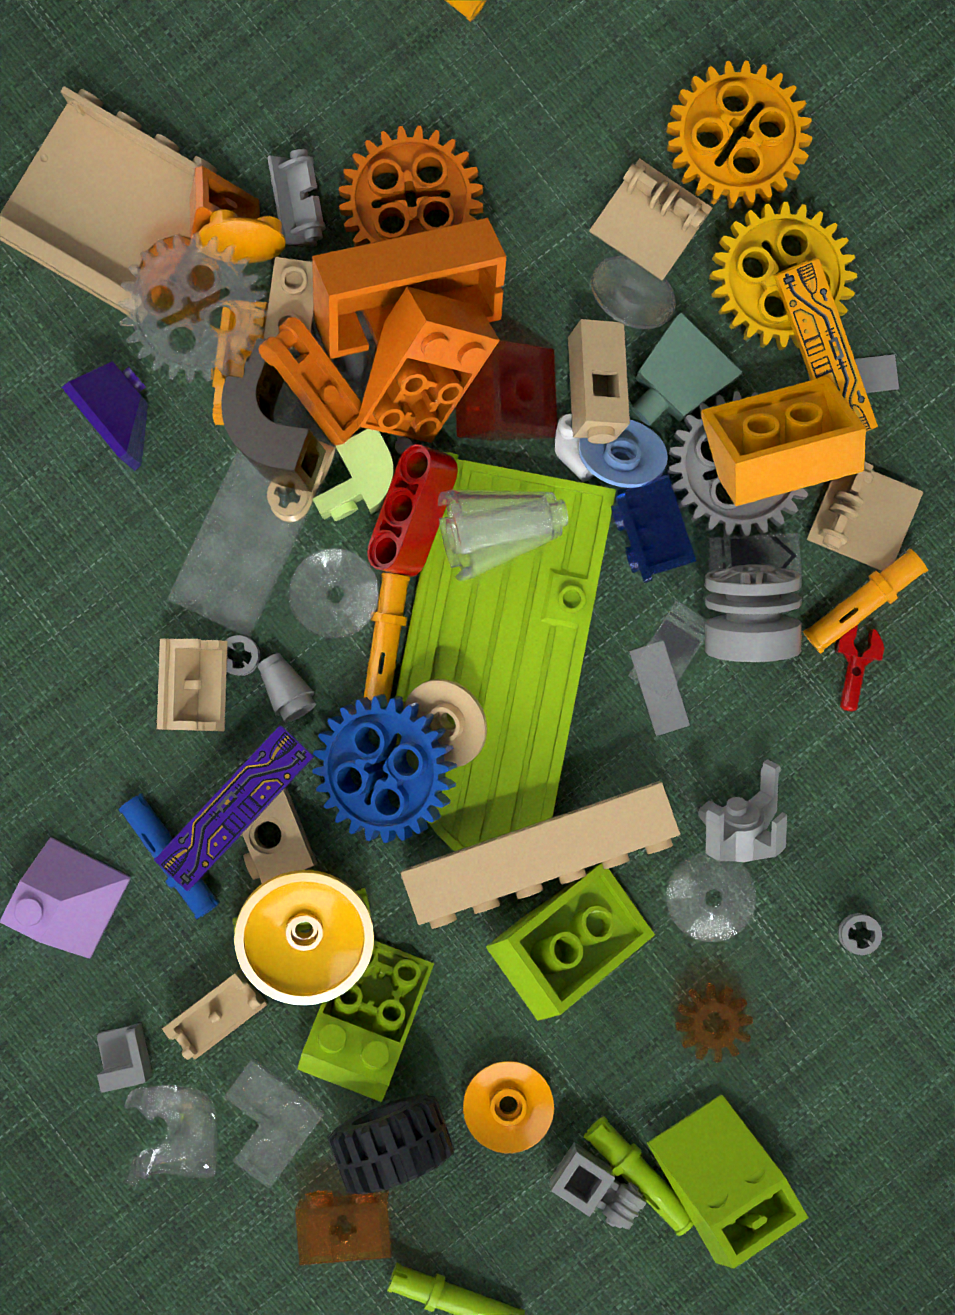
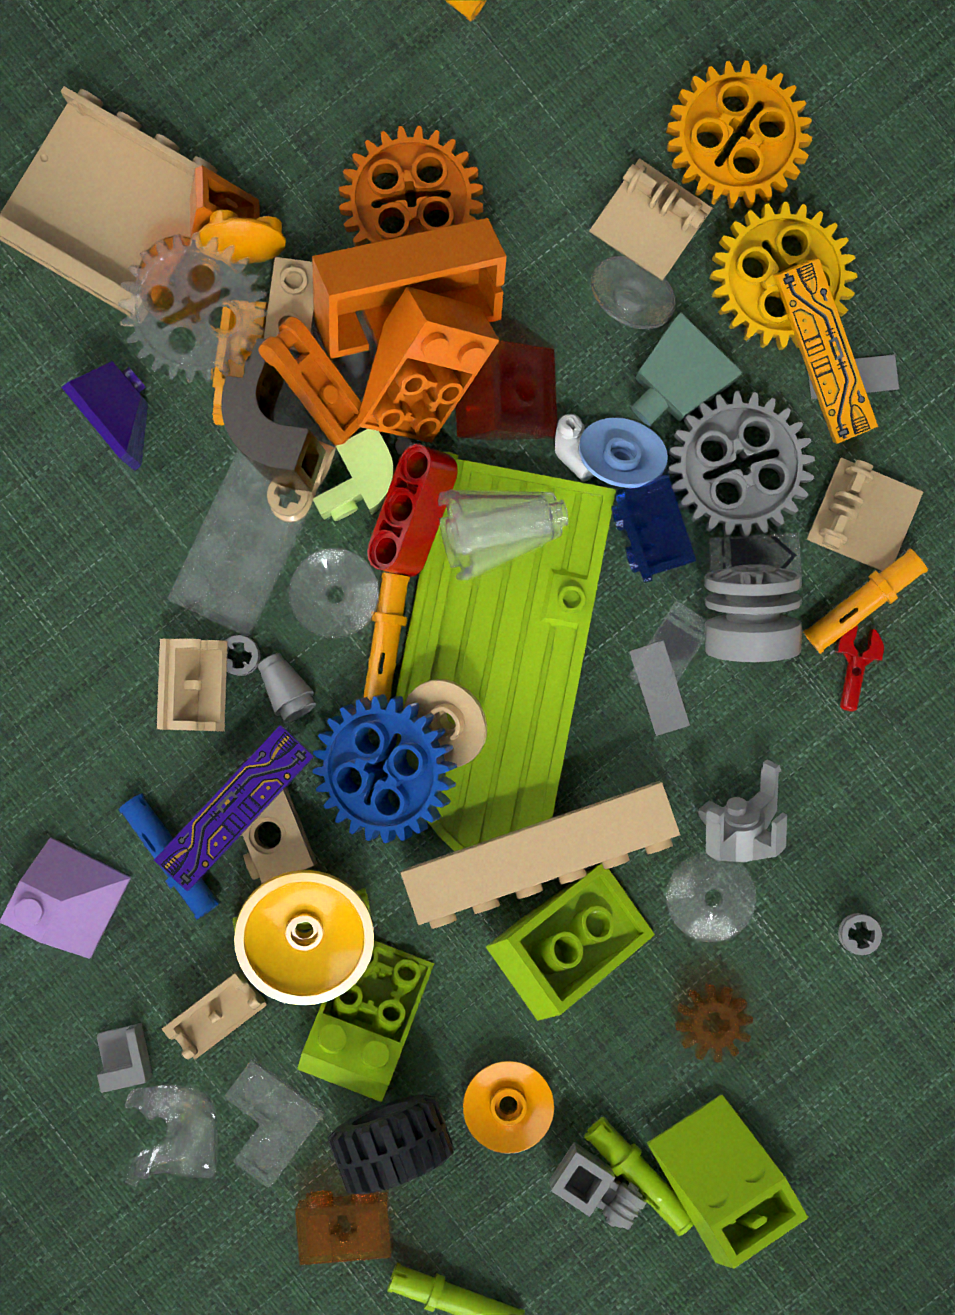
(299, 214): light grey hinge -> none
(598, 380): tan brick -> none
(784, 440): light orange slope -> none

